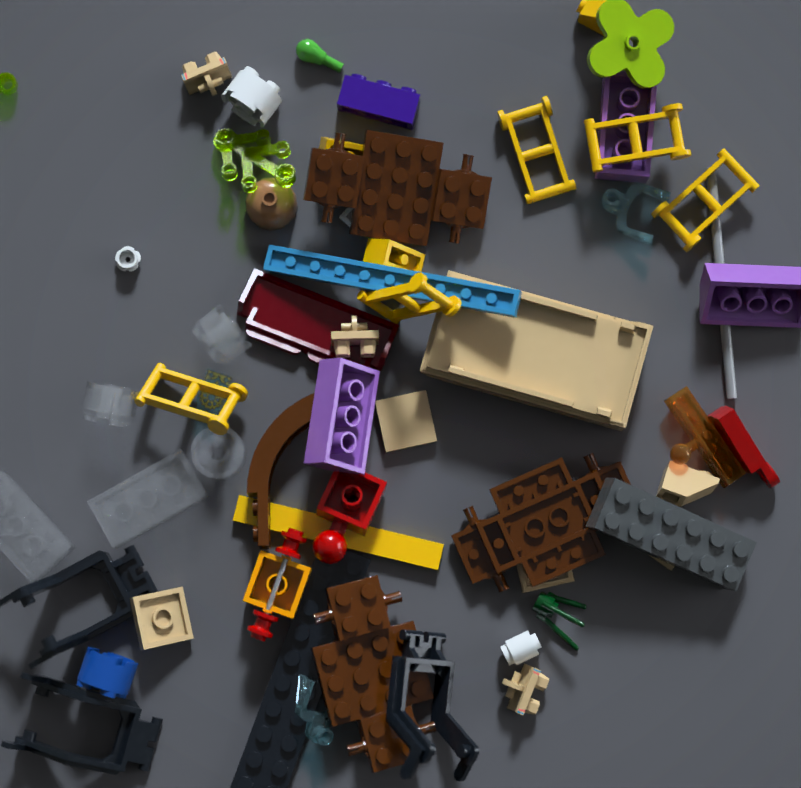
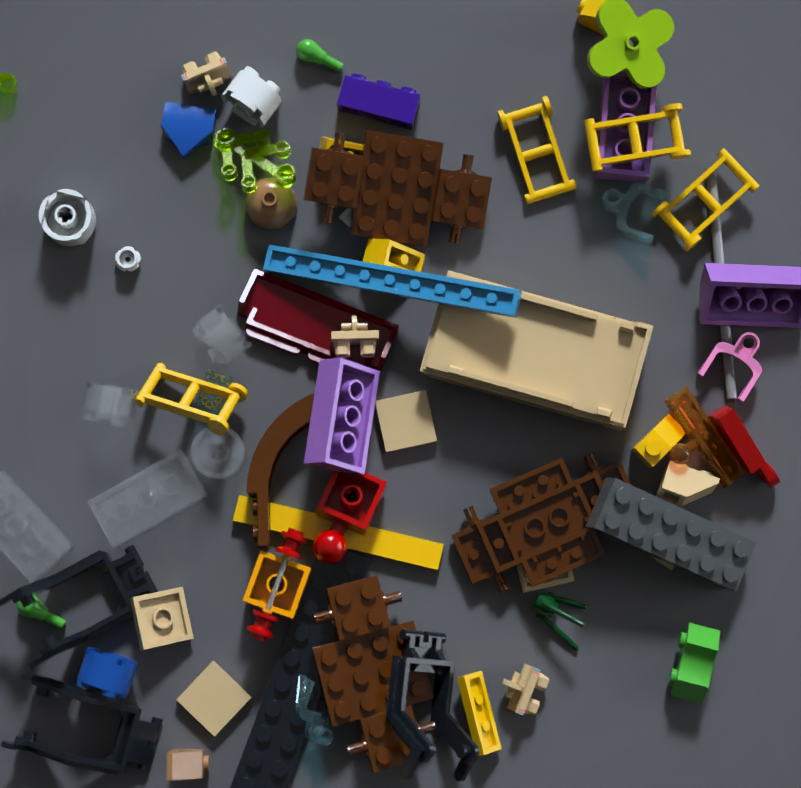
(40, 612): none -> bright green piece
(60, 205): none -> white brick
(187, 764): none -> medium nougat slope
(188, 126): none -> blue slope
(214, 698): none -> tan tile
(412, 308): yellow piece -> none
(479, 712): none -> yellow plate
(521, 648): white brick -> none
(658, 441): none -> yellow slope
(695, 663): none -> bright green brick
(742, 353): none -> bright pink piece

